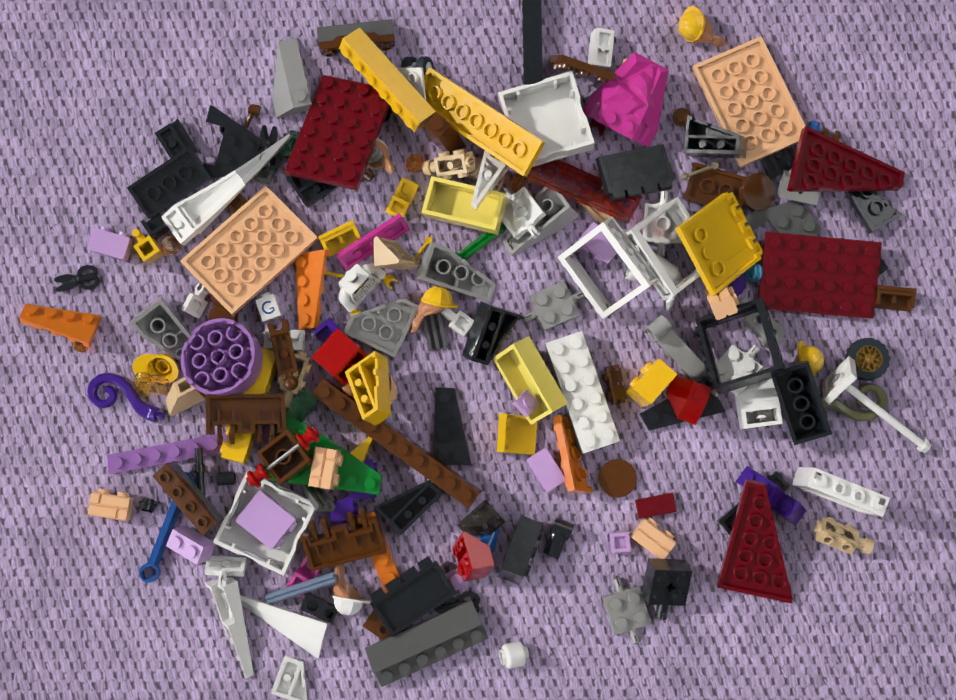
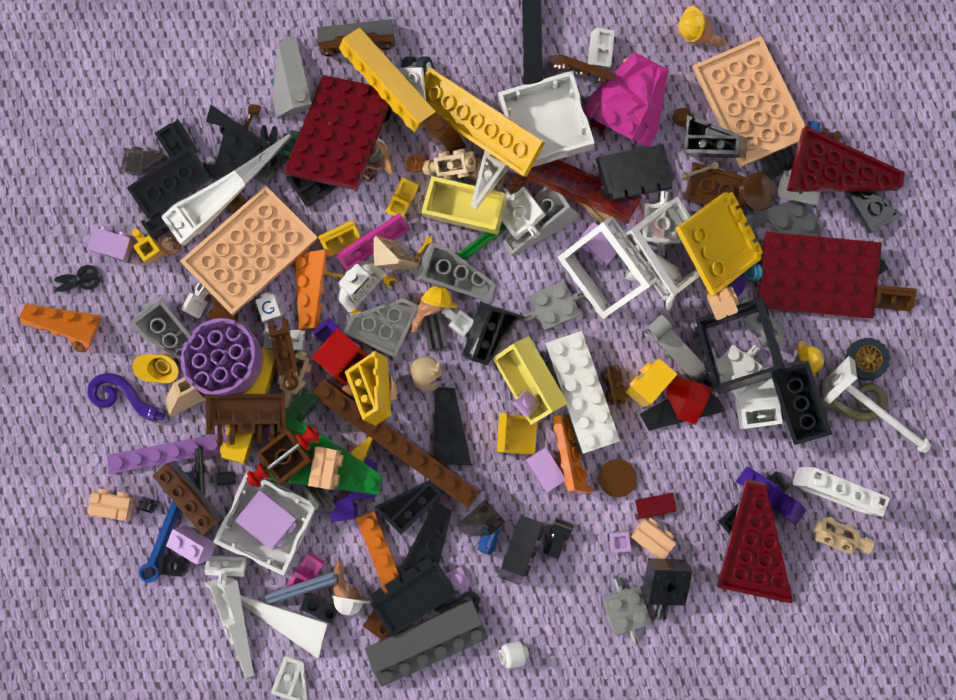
(141, 162): none -> clear smoke slope
(149, 383): clear yellow plate -> none
(165, 565): none -> black brick
(344, 544): reddish brown hinge -> none
(424, 372): none -> tan helmet
(429, 539): none -> black wing
(473, 557): red slope -> none

